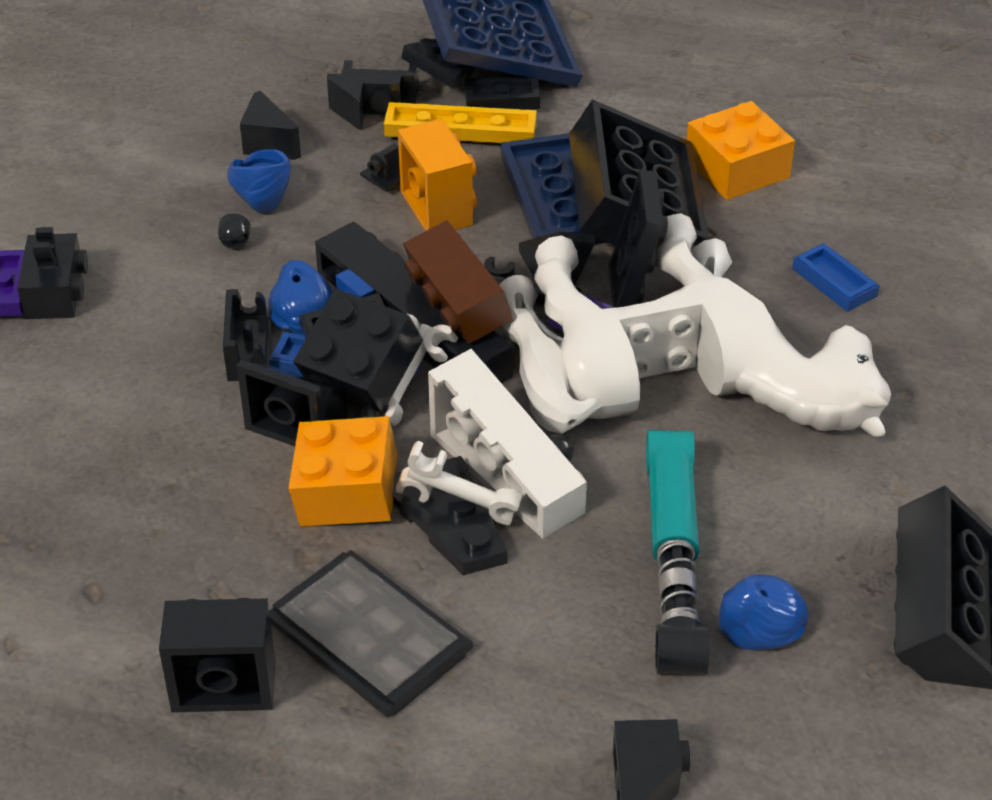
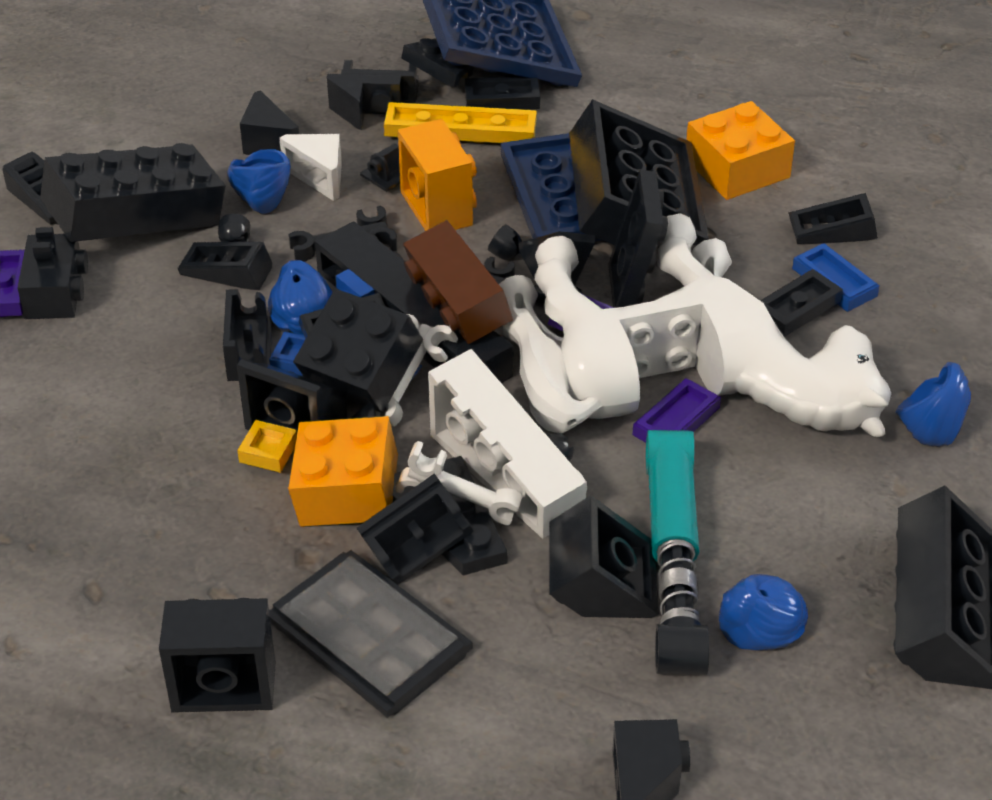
(24, 181): none -> black slope
(131, 192): none -> black brick
(241, 263): none -> black slope
(267, 446): none -> yellow plate
(304, 242): none -> black bar
(315, 160): none -> white slope
(415, 529): none -> black hinge
(505, 243): none -> black hinge
(601, 564): none -> black slope
(681, 409): none -> dark purple tile
(802, 301): none -> black plate
(847, 221): none -> black slope
(937, 407): none -> blue hair

